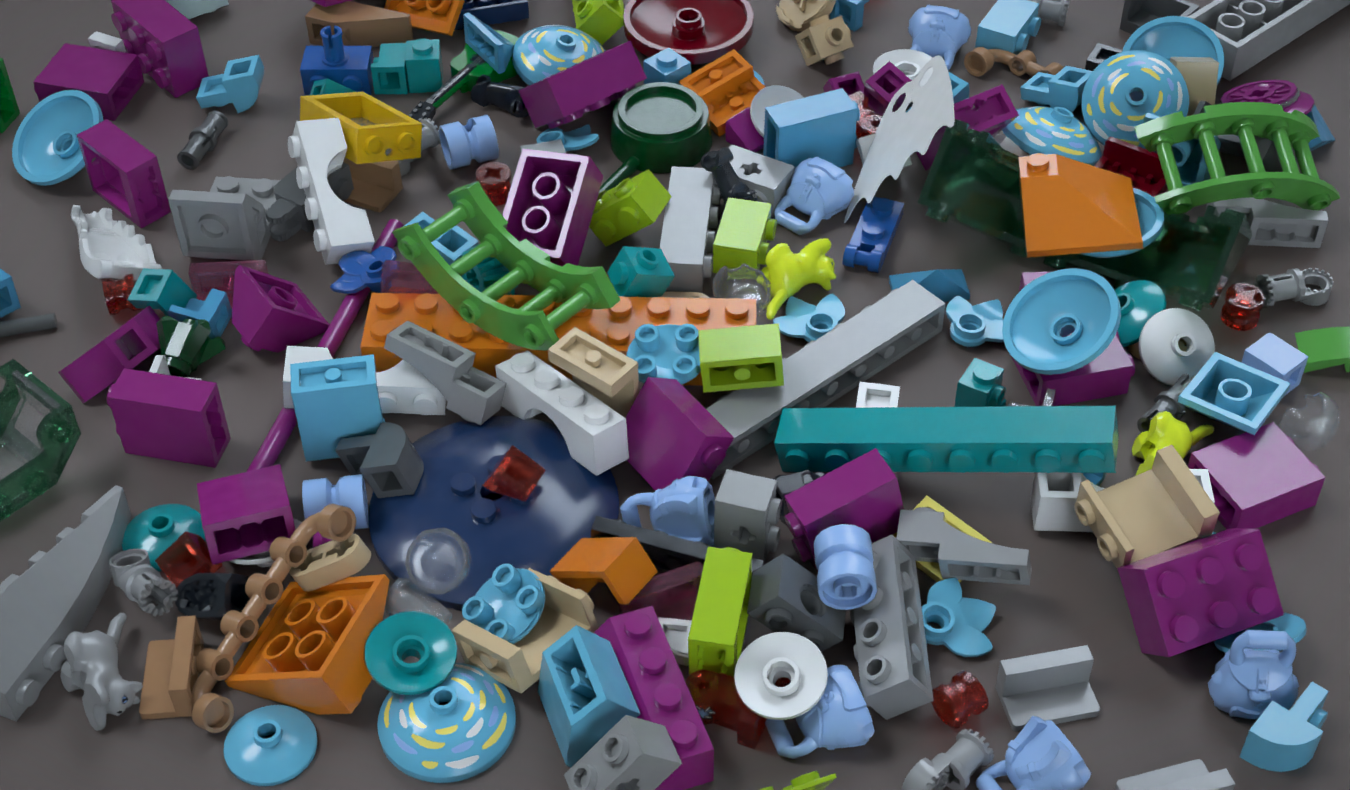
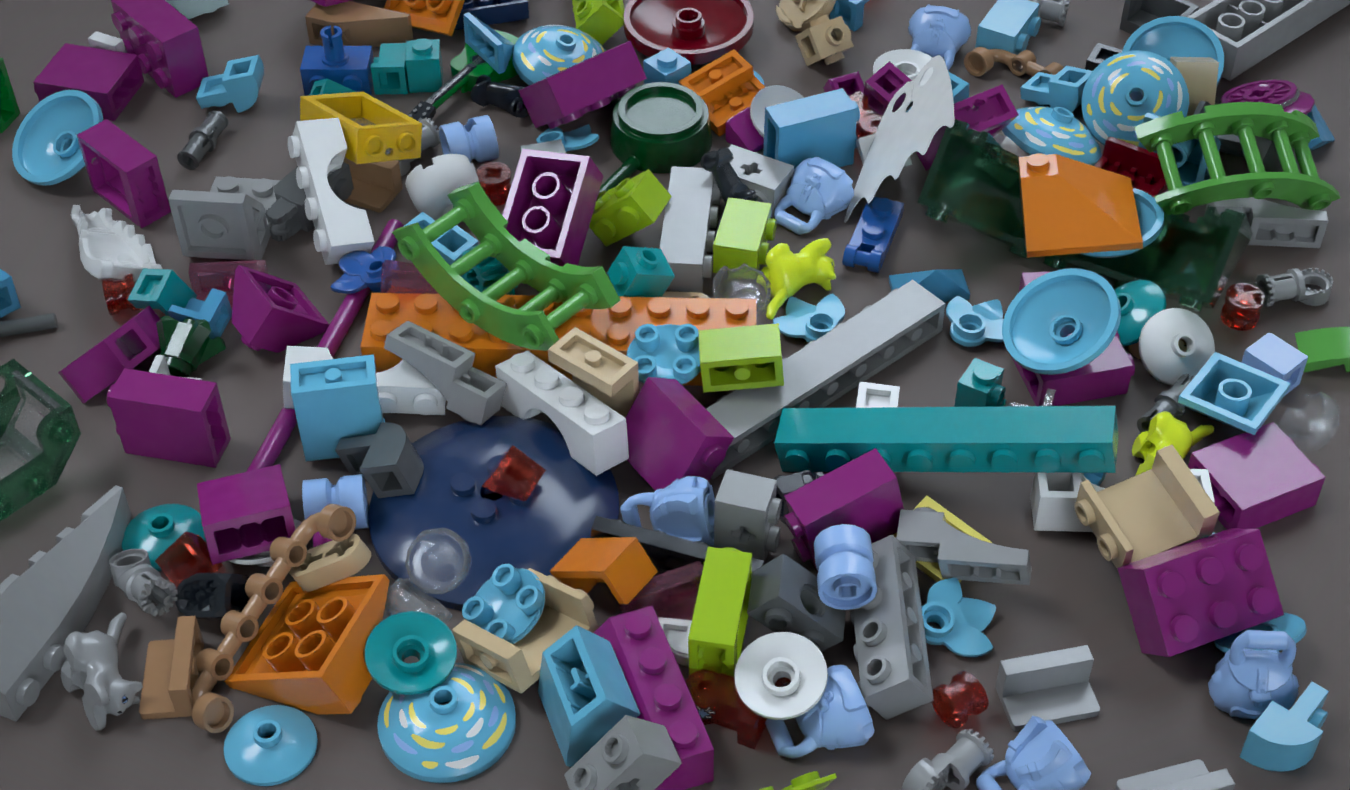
(431, 185): none -> white cylinder

